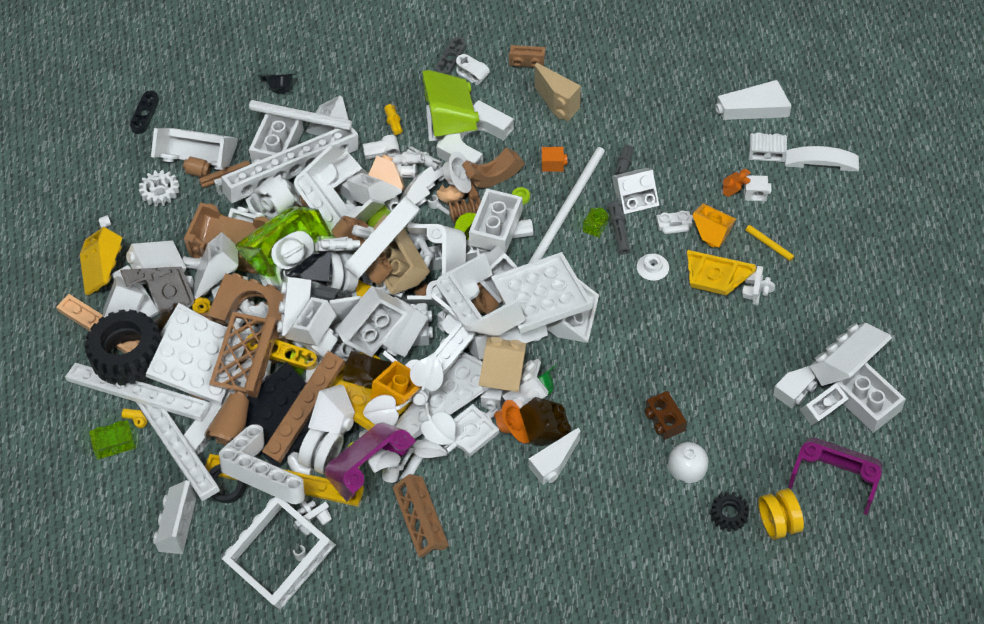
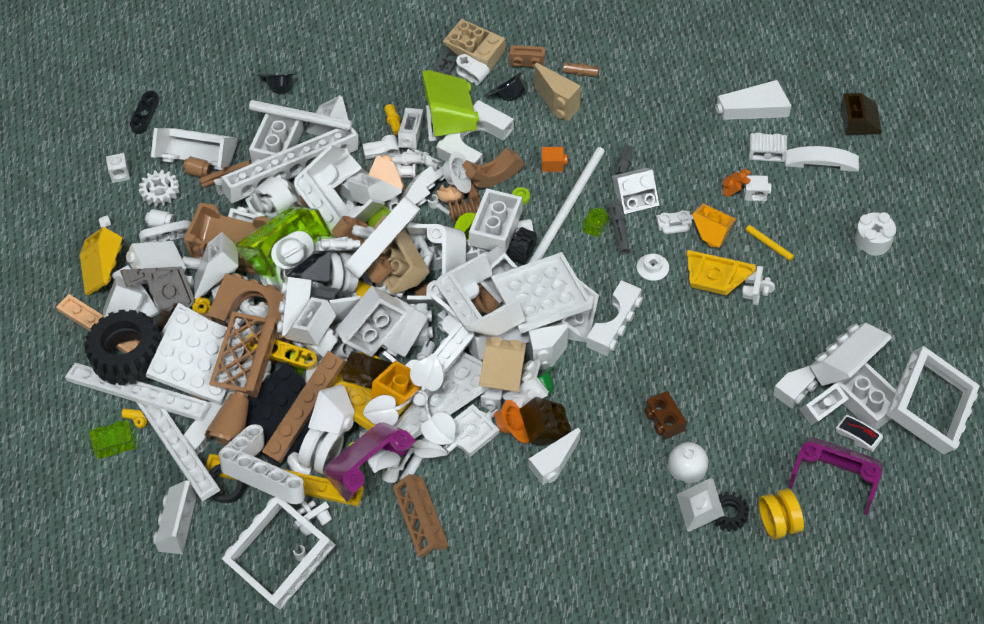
(118, 167): none -> white brick
(155, 234): none -> white beam
(157, 218): none -> white brick
(410, 128): none -> white window
(426, 350): none -> white pin
(476, 43): none -> tan slope
(509, 90): none -> black piece
(522, 245): none -> black tyre
(548, 344): none -> white slope
(581, 69): none -> medium nougat pin
(604, 335): none -> white arch
(700, 504): none -> white slope
(859, 115): none -> dark brown slope
(861, 433): none -> slope
(875, 233): none -> white brick
(899, 413): none -> white window

